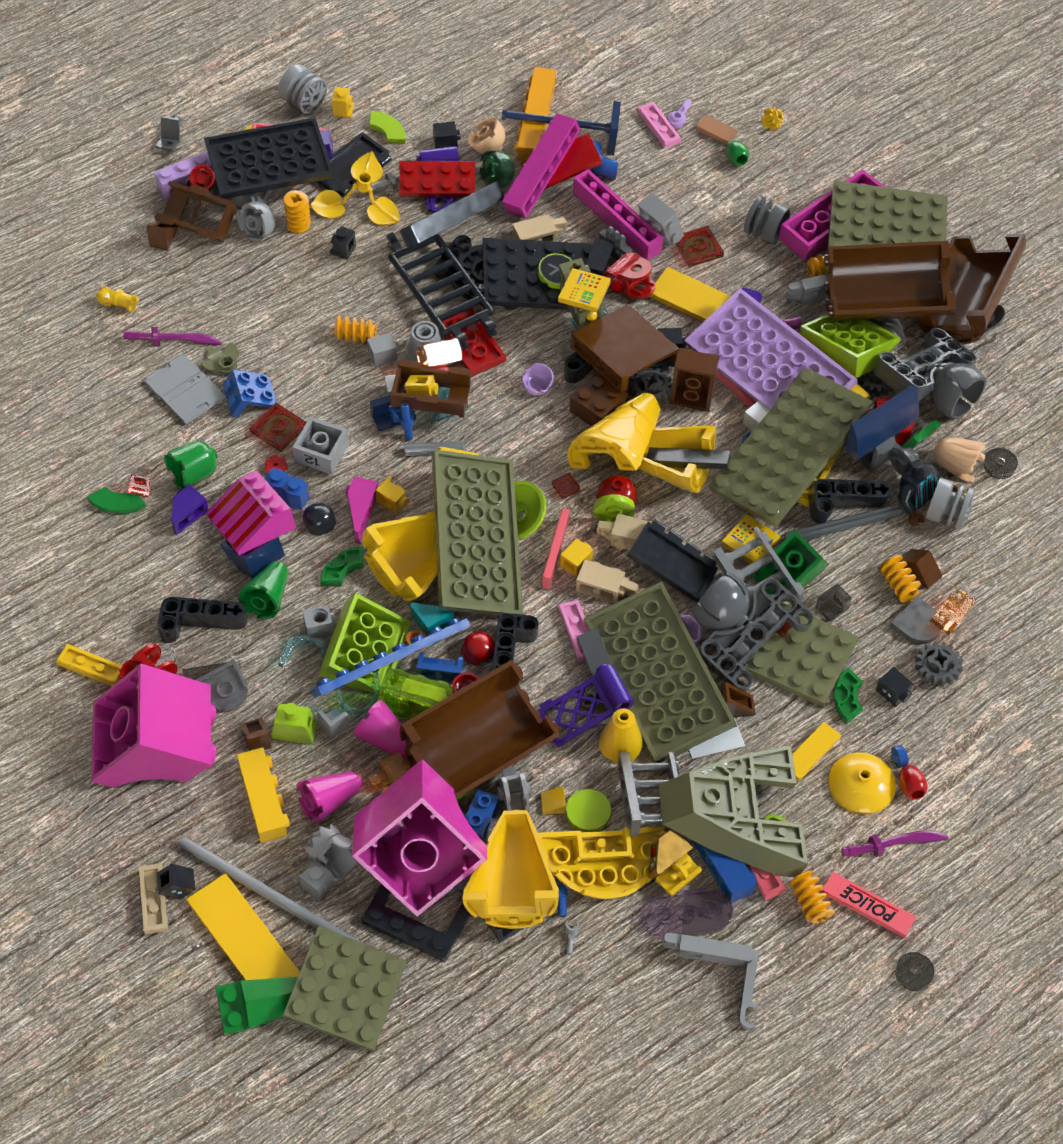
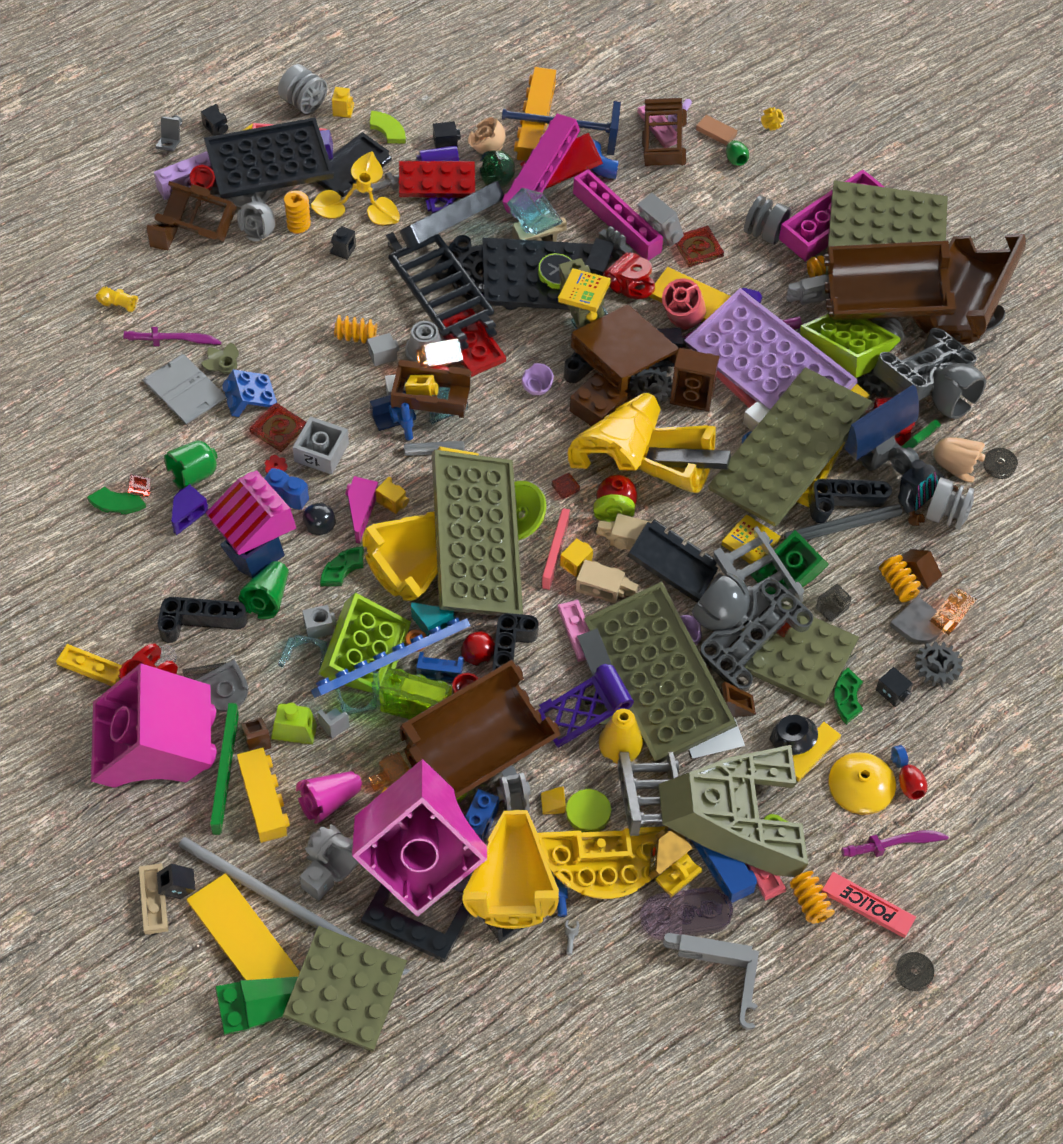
(214, 120): none -> black brick
(224, 769): none -> green tile
(381, 729): dark pink cone -> none
(533, 211): none -> clear light blue slope
(664, 156): none -> reddish brown piece
(684, 303): none -> coral cylinder
(795, 731): none -> black piece

